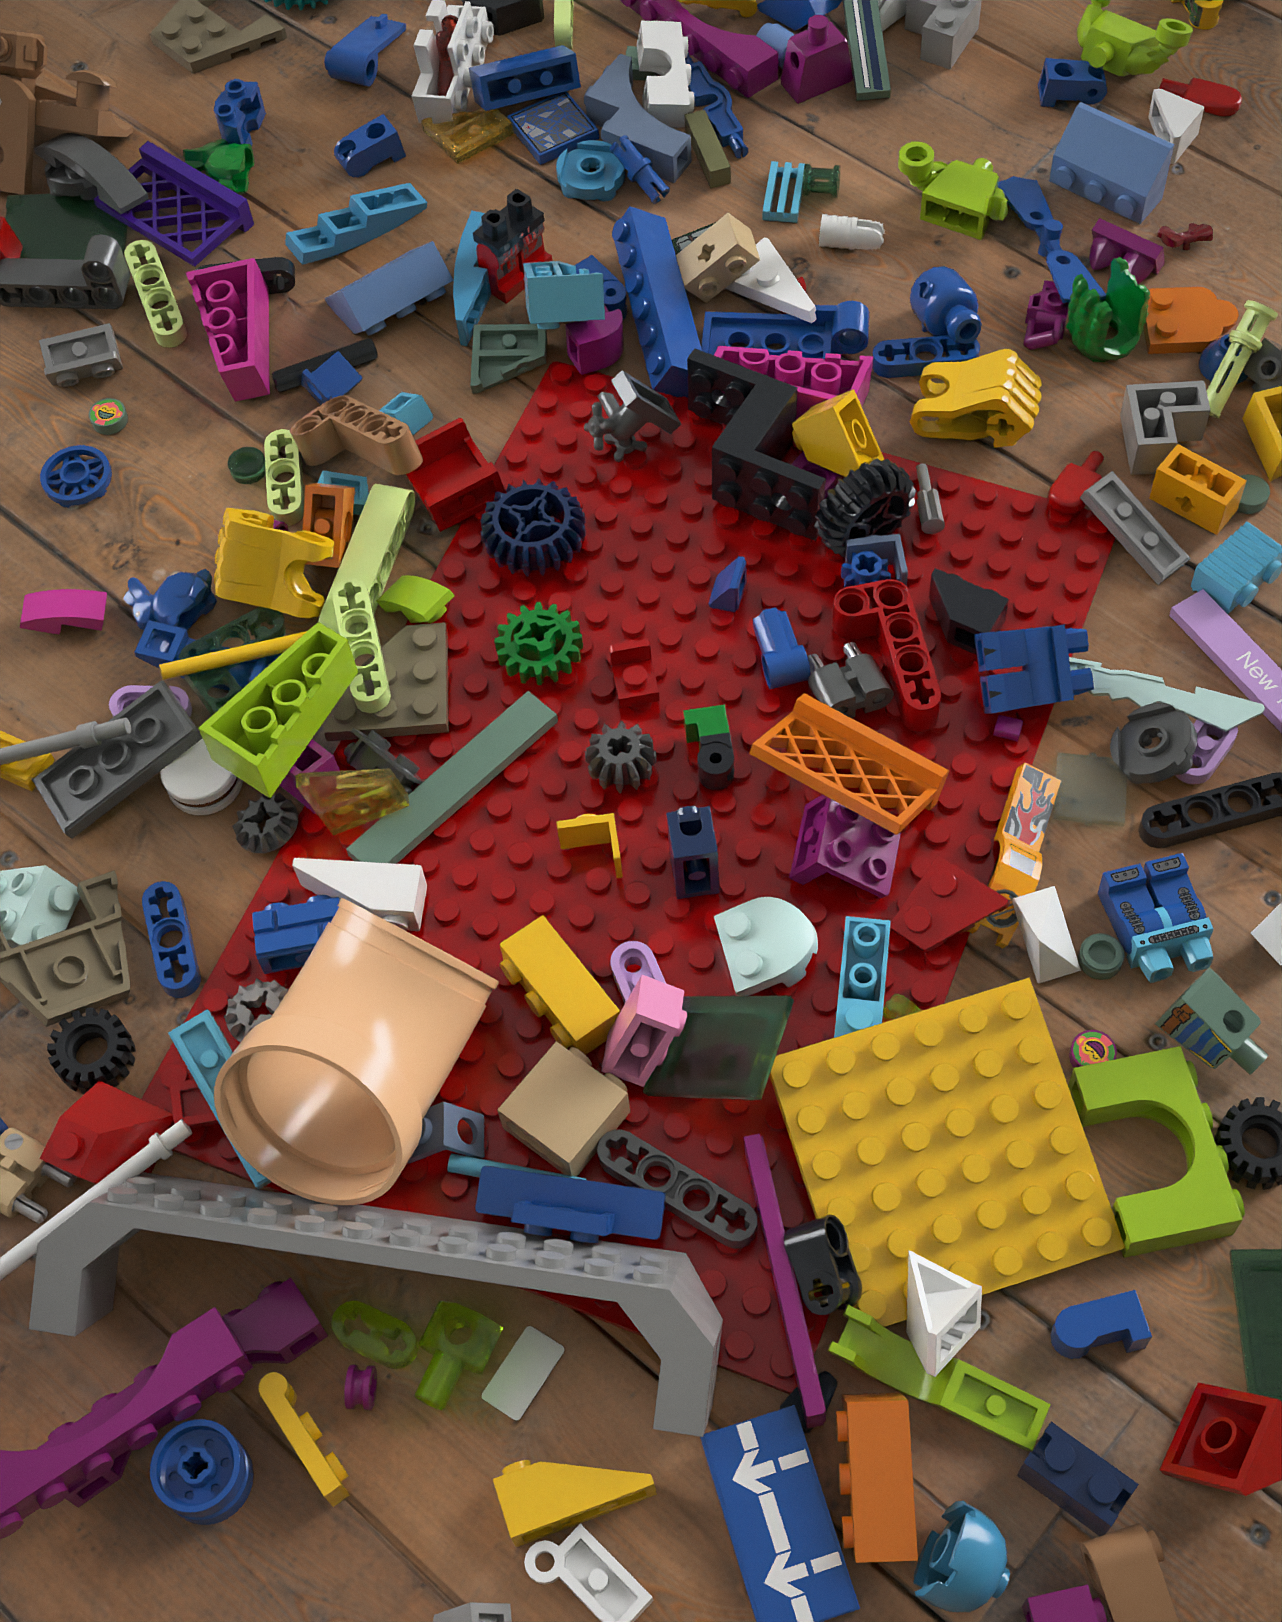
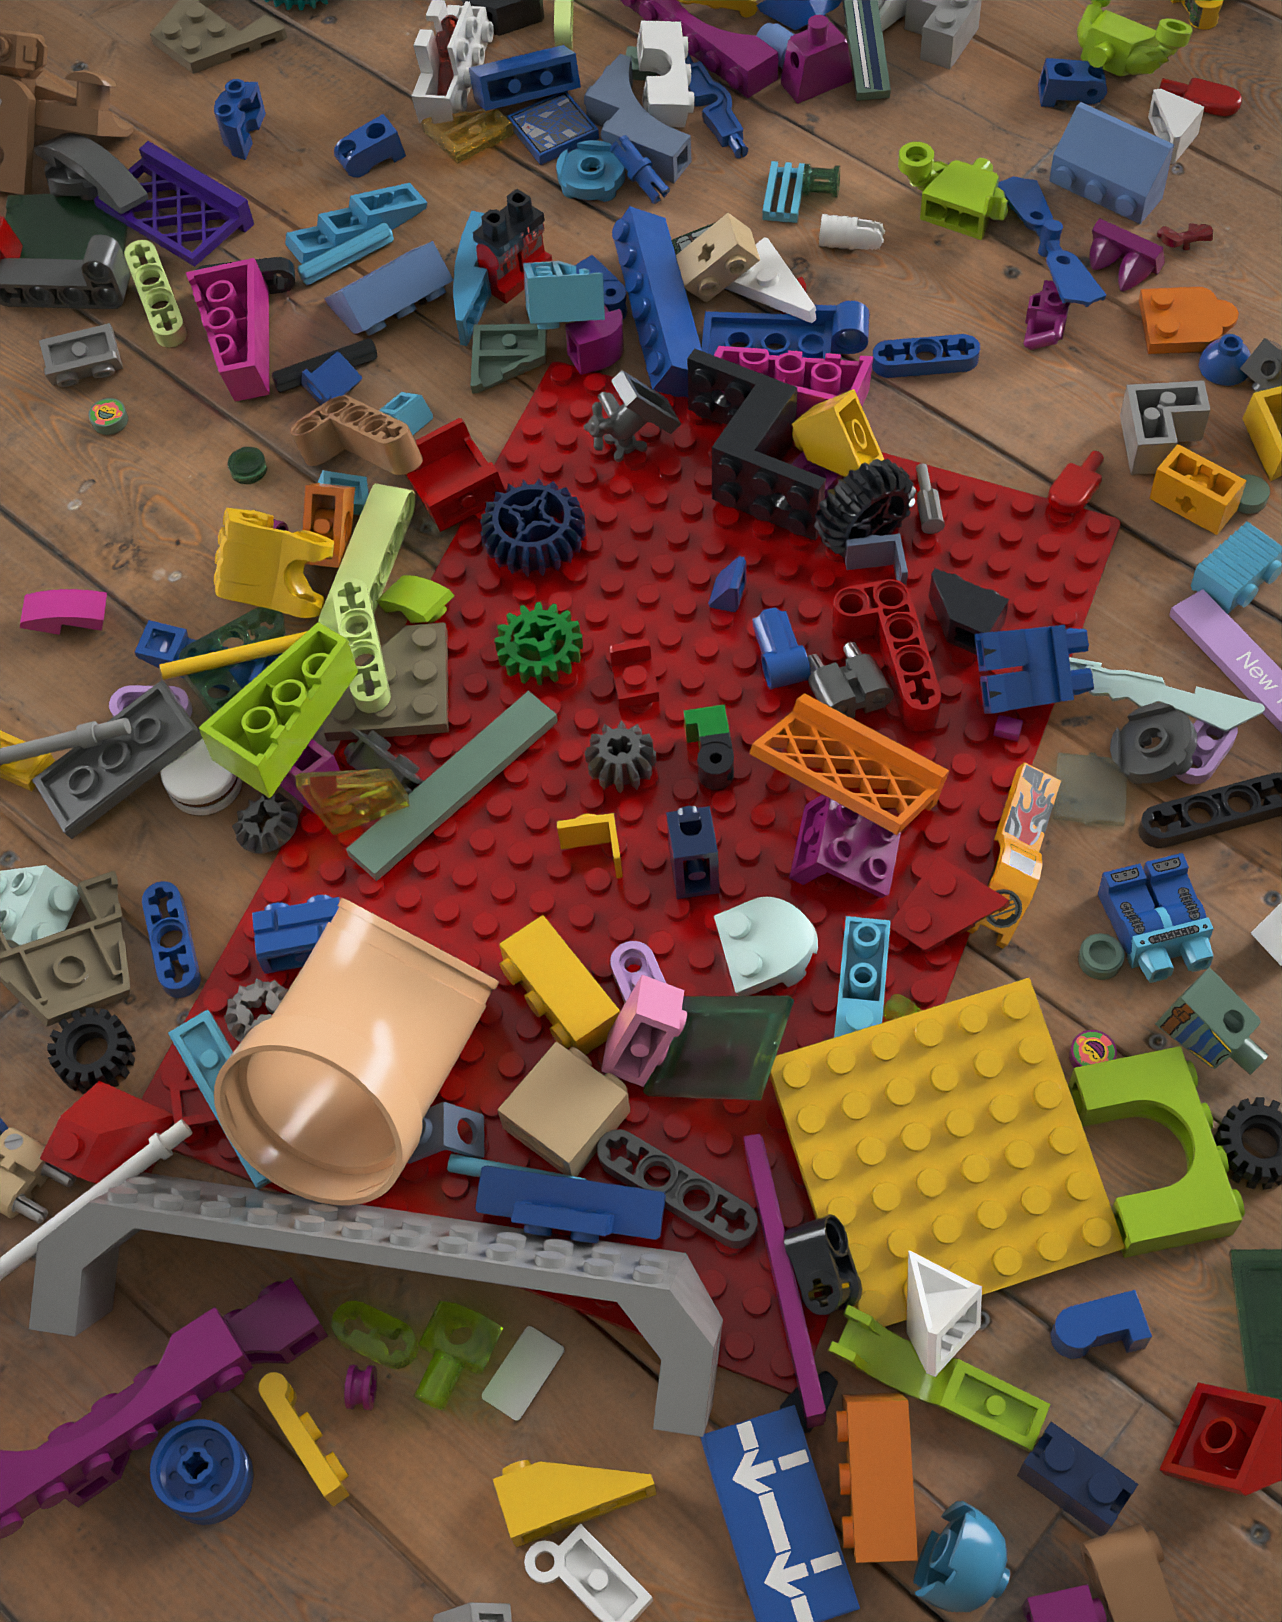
(76, 475): blue wheel -> none
(175, 603): blue animal -> none
(224, 163): green animal -> none
(293, 488): yellowish green beam -> none
(345, 253): none -> medium azure axle
(356, 55): blue door -> none
(383, 889): white slope -> none
(708, 149): olive piece -> none
(864, 568): blue gear -> none
(946, 305): blue piece -> none
(979, 399): yellow piece -> none
(1046, 934): white slope -> none
(1122, 309): green piece -> none
(1135, 527): light grey tile -> none
(1249, 343): yellowish green pin -> none

